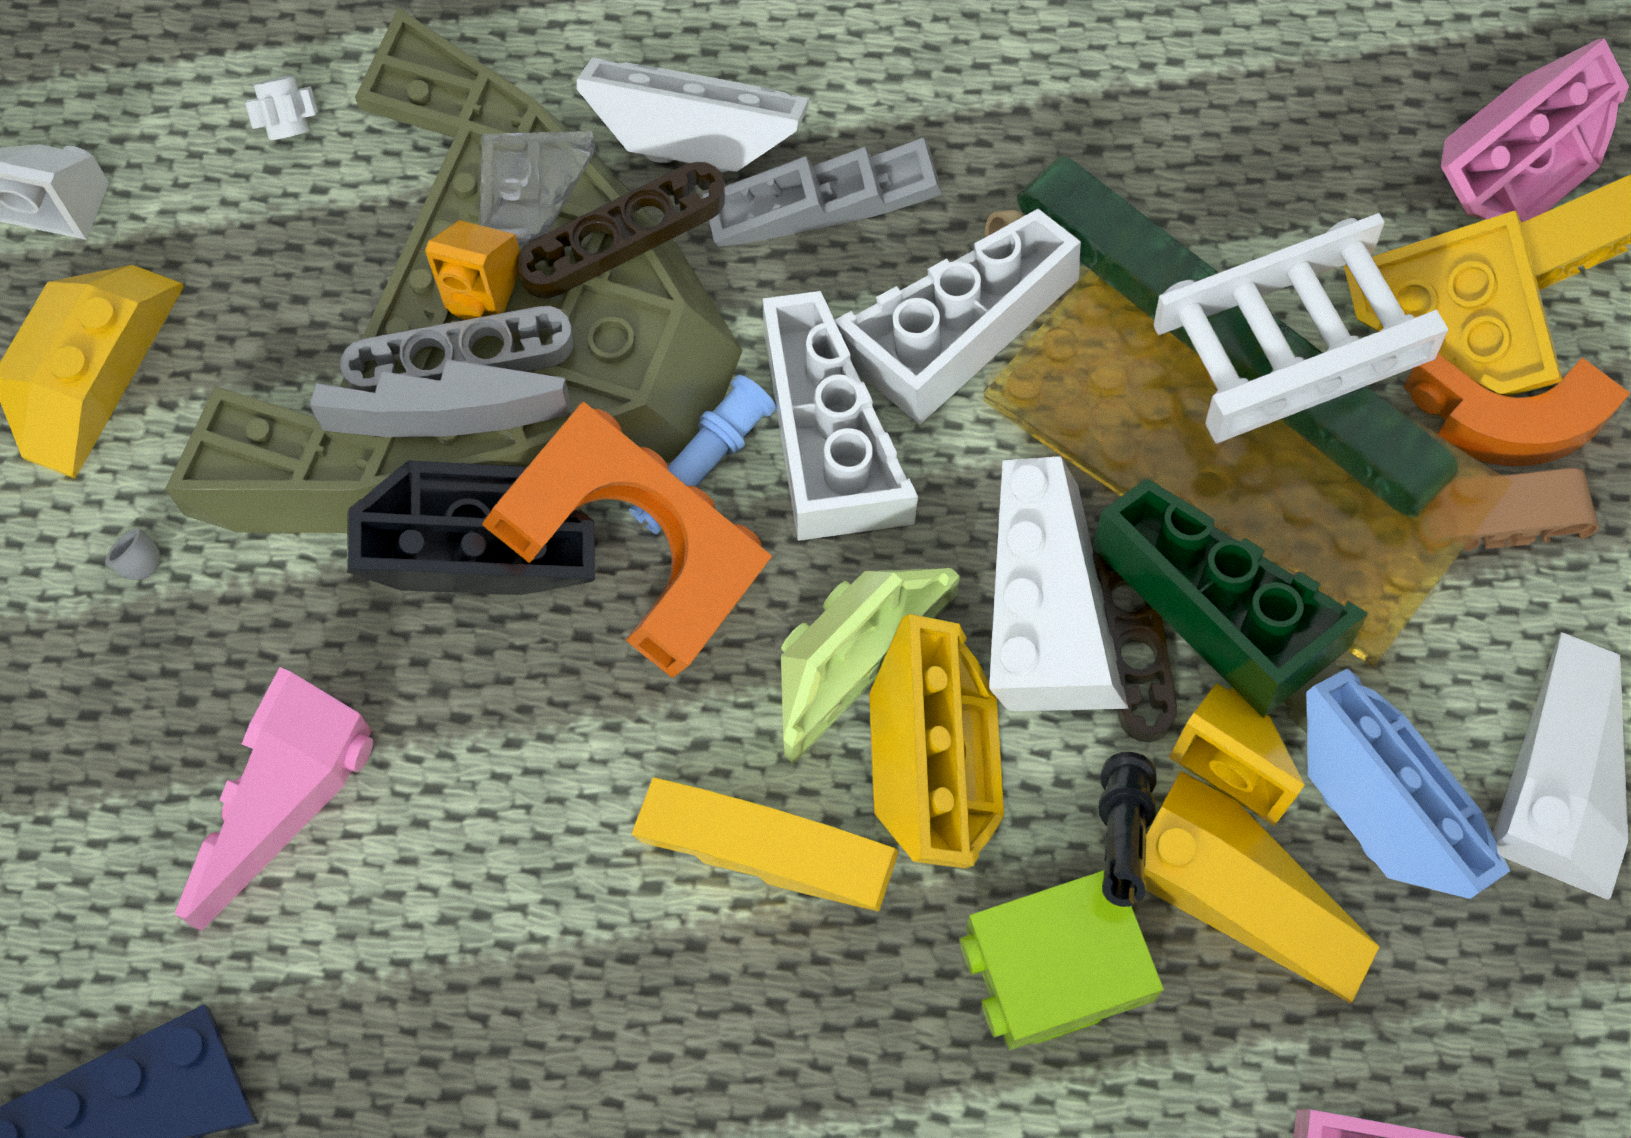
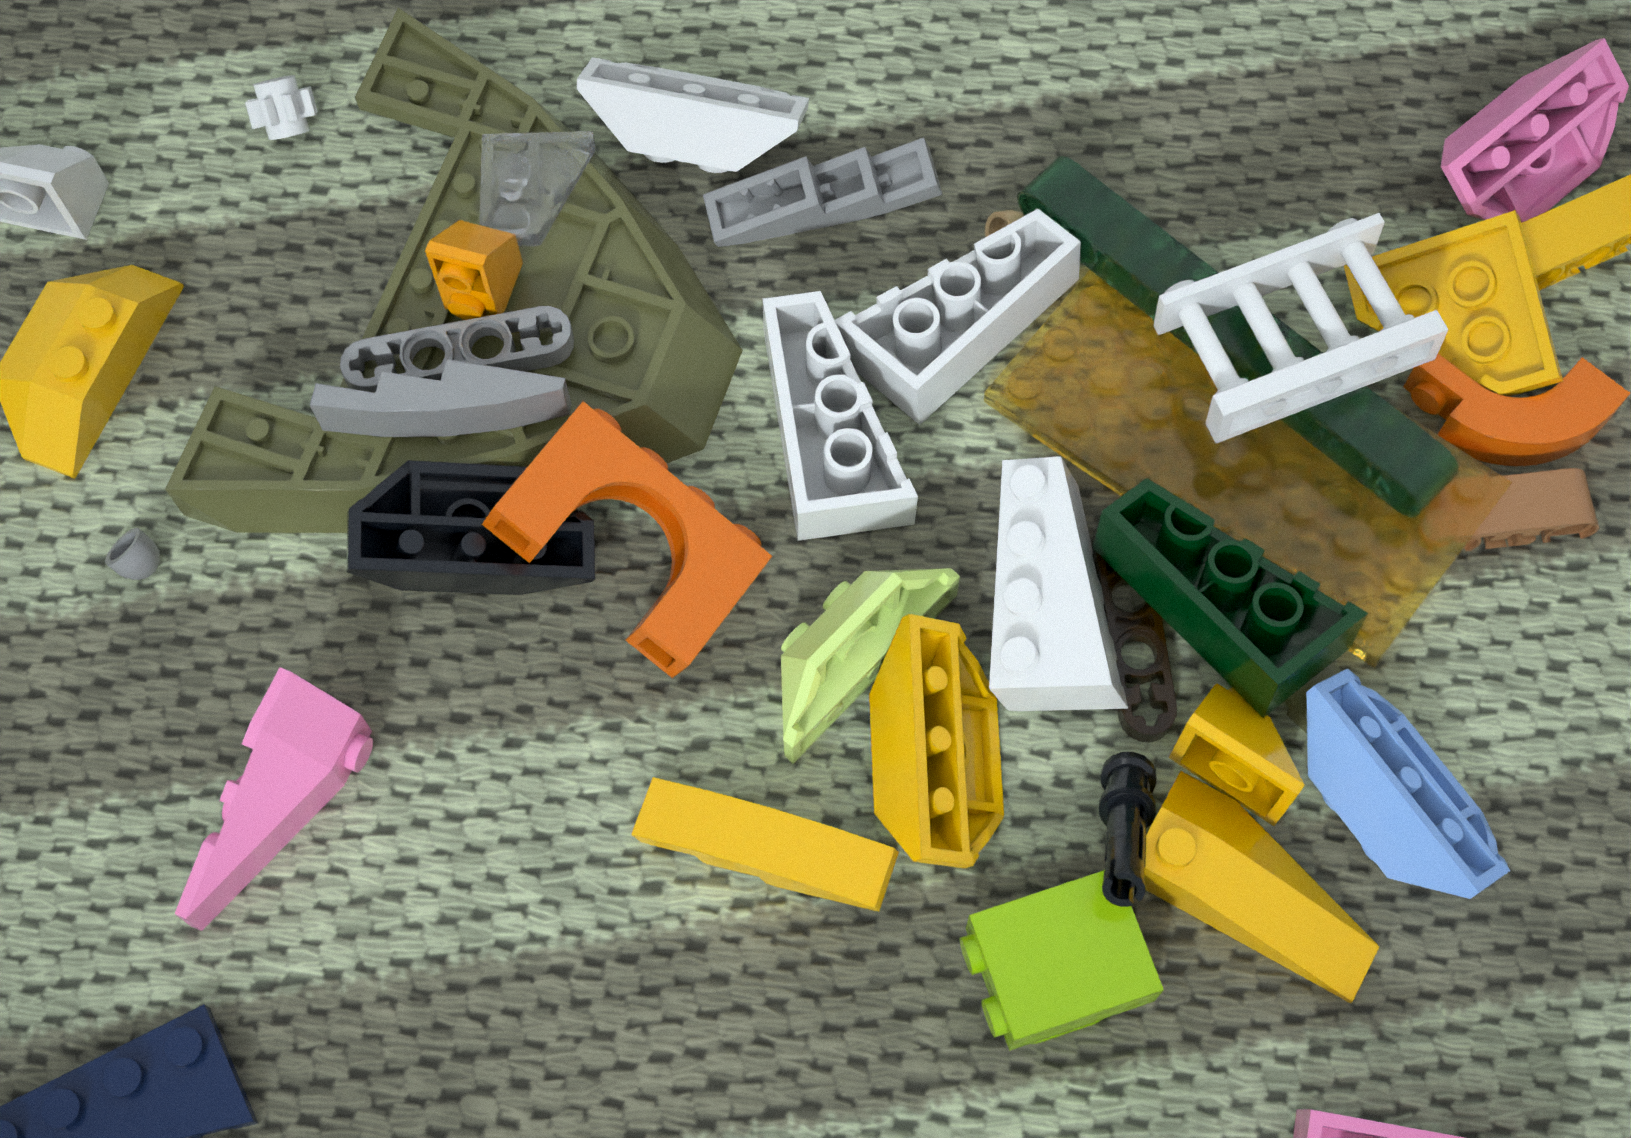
(628, 238): dark brown beam -> none
(719, 435): light blue pin -> none
(1569, 780): white wedge -> none

